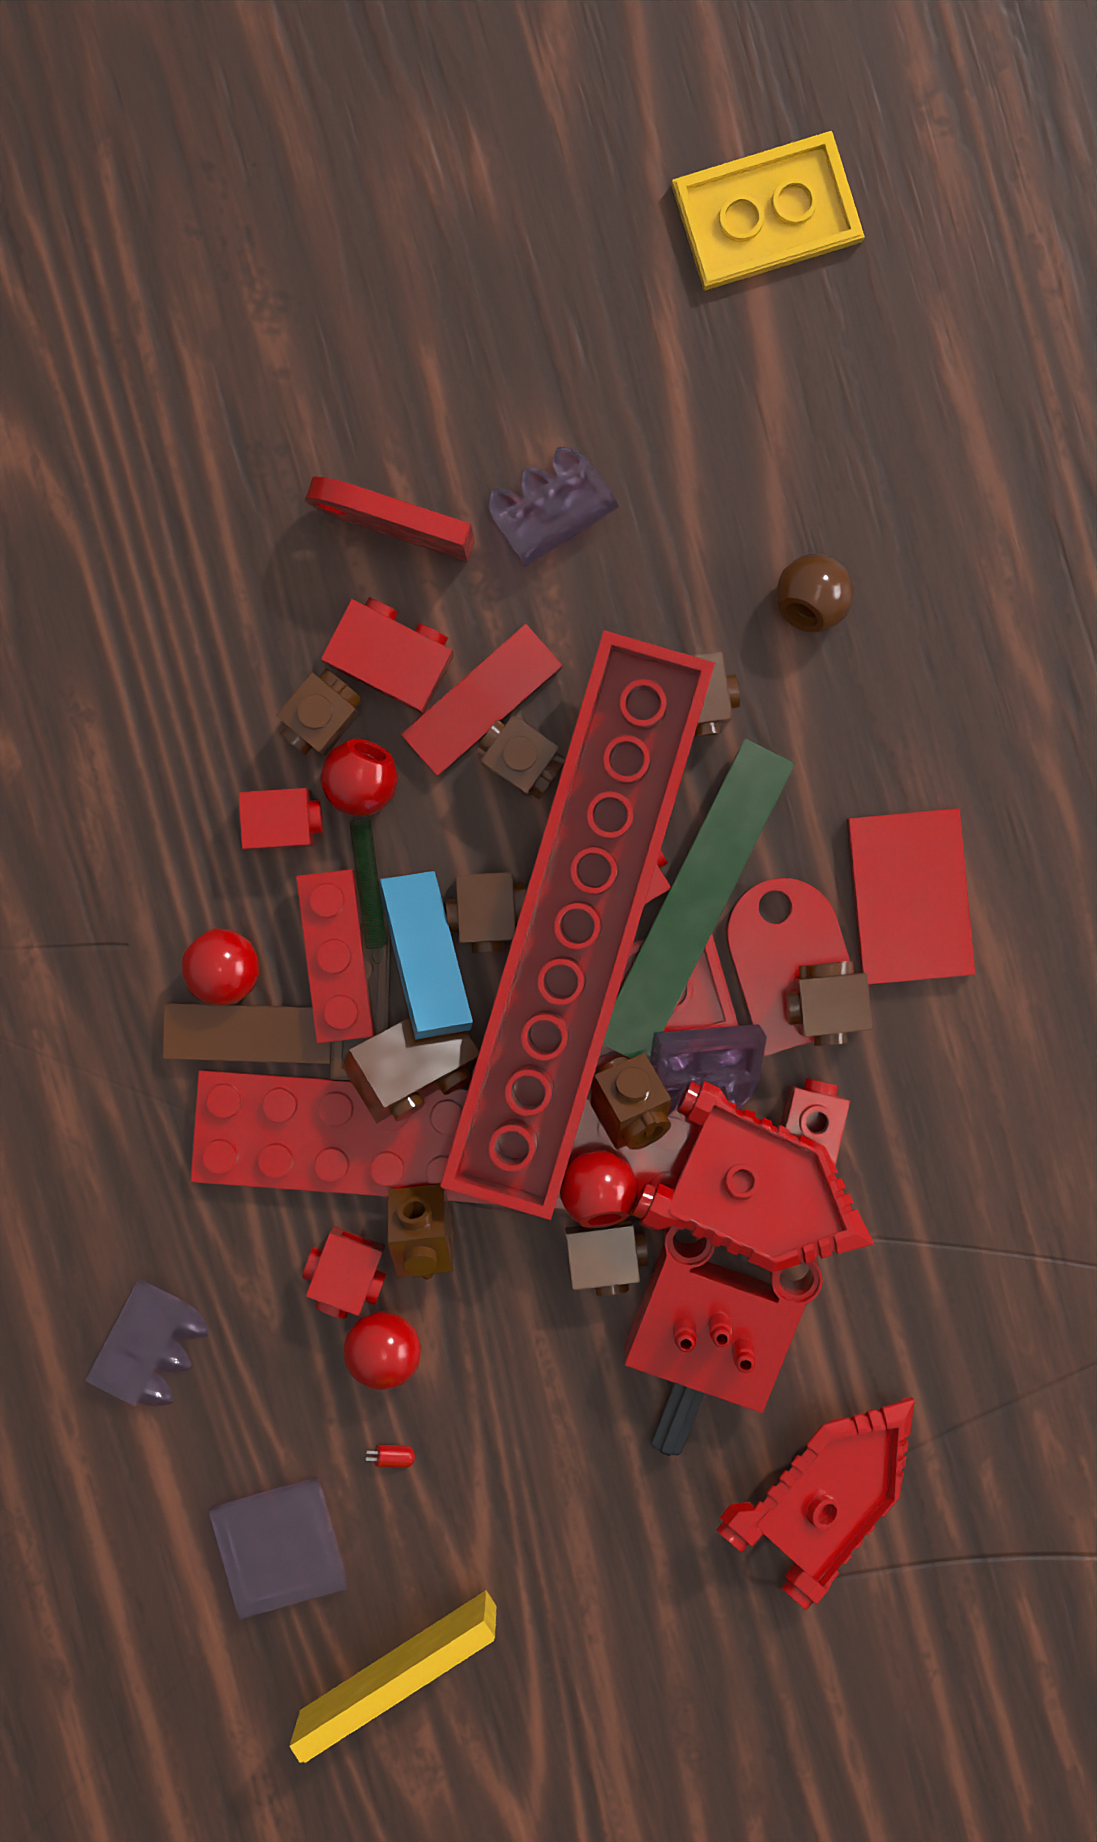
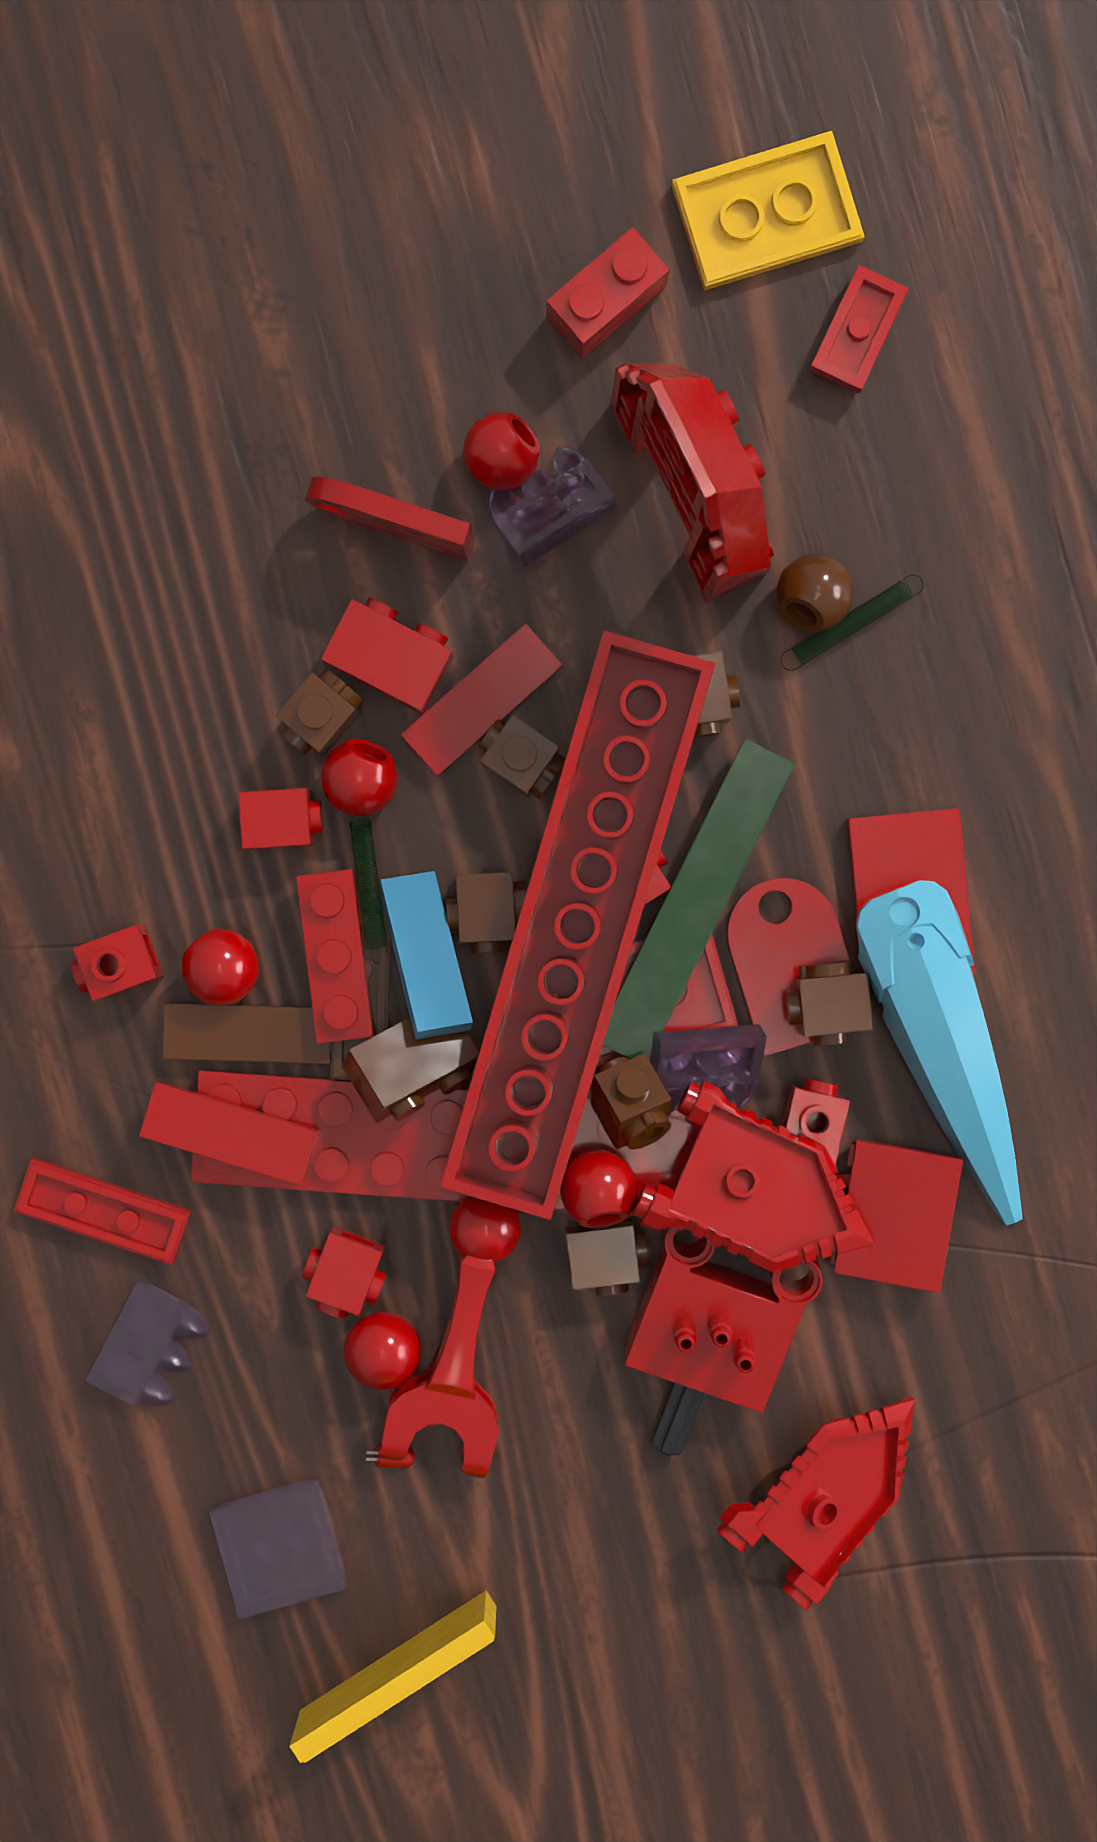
(102, 1211): none -> red tile
(116, 963): none -> red brick
(229, 1133): none -> red tile
(420, 1231): reddish brown brick -> none
(447, 1389): none -> red piece
(501, 451): none -> red piece
(607, 292): none -> red brick
(702, 468): none -> red wedge
(844, 631): none -> dark green piece
(858, 329): none -> red plate
(907, 1209): none -> red piece
(932, 1008): none -> medium azure piece

